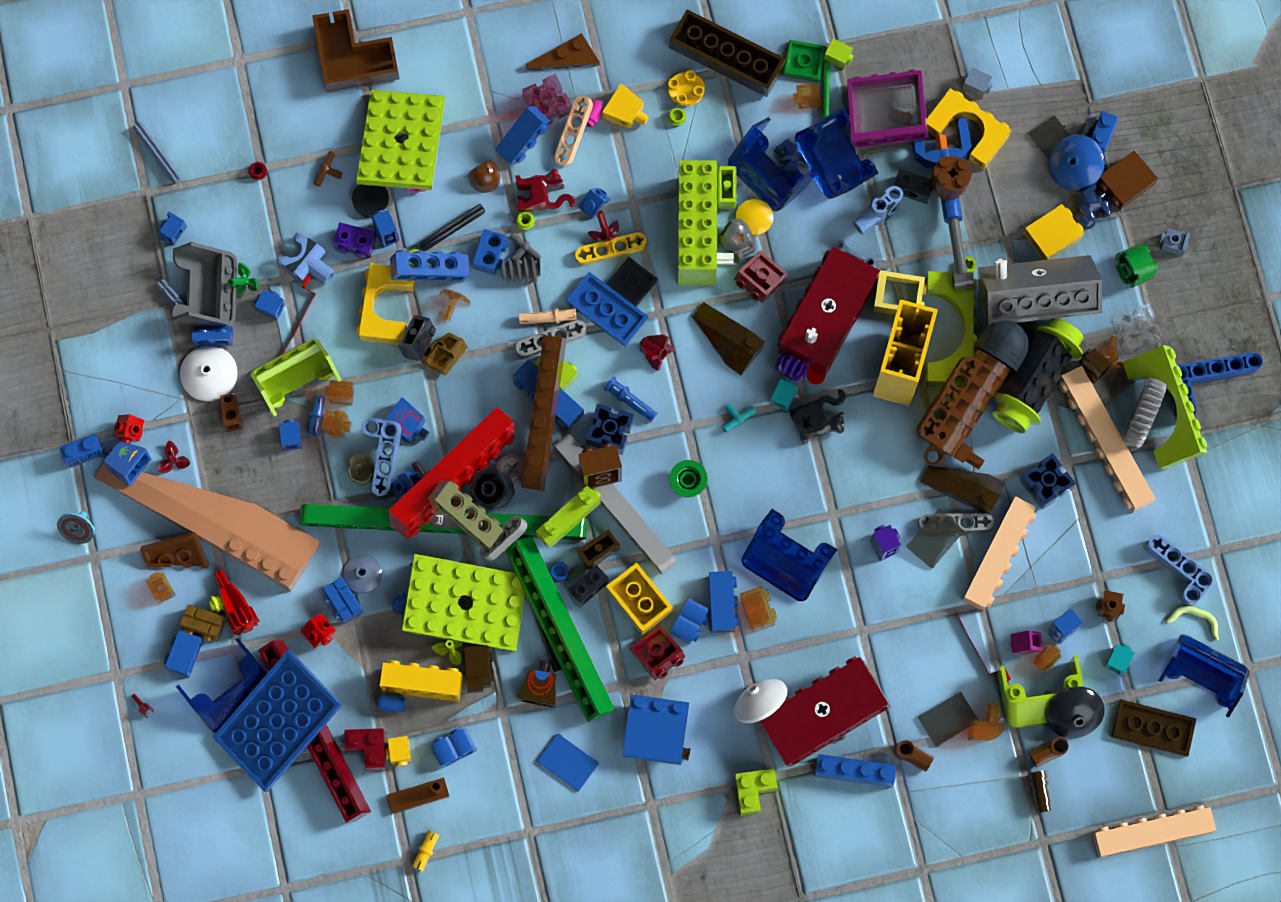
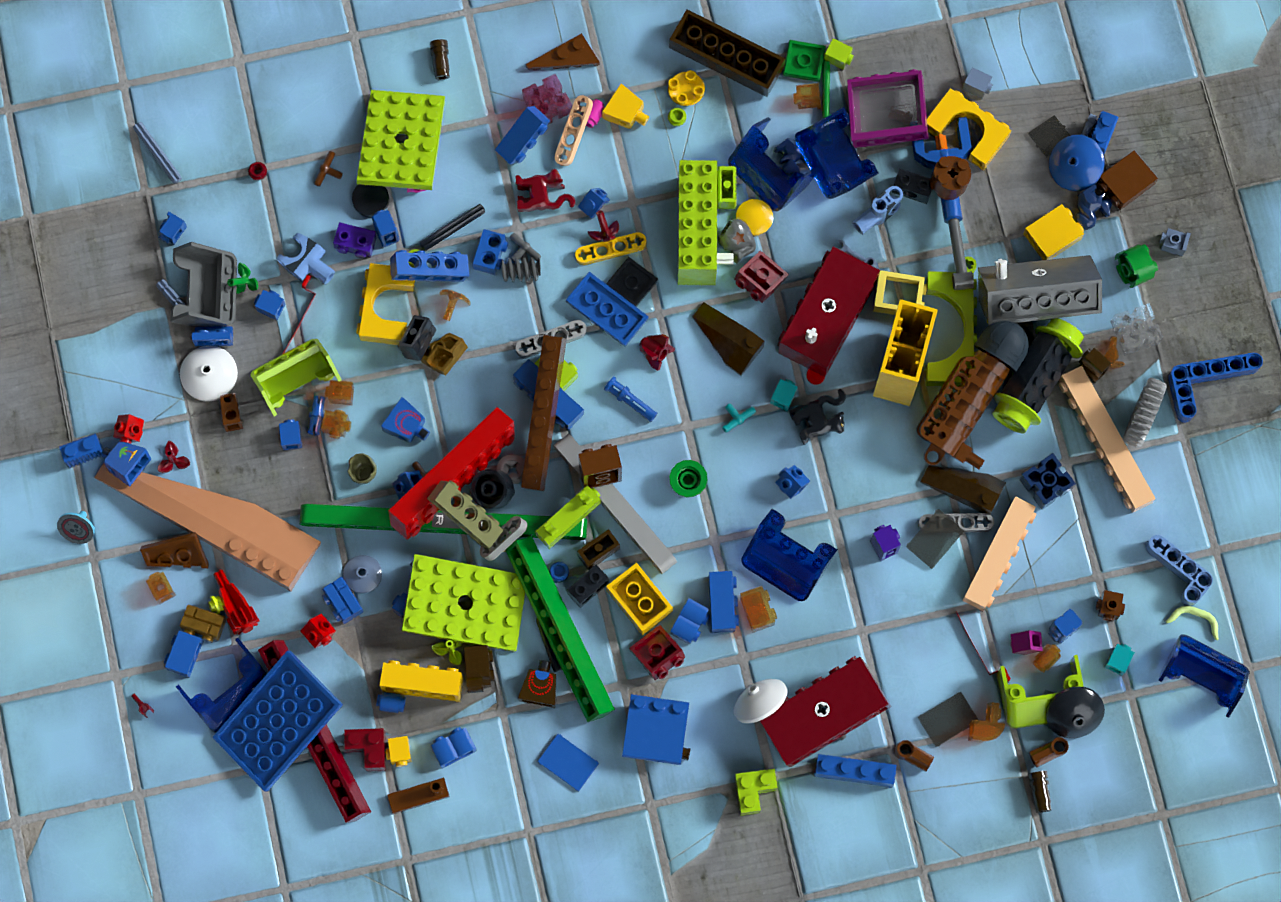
(351, 63): reddish brown piece -> none
(382, 456): medium blue beam -> none
(425, 850): yellow pin -> none
(439, 51): none -> dark brown axle
(485, 177): reddish brown helmet -> none
(525, 215): lime plate -> none
(547, 316): light nougat pin -> none
(604, 419): dark blue brick -> none
(791, 367): dark purple gear -> none
(792, 481): none -> blue brick
(1153, 728): dark brown tile -> none
(1154, 832): light nougat brick -> none
(1186, 439): lime arch -> none

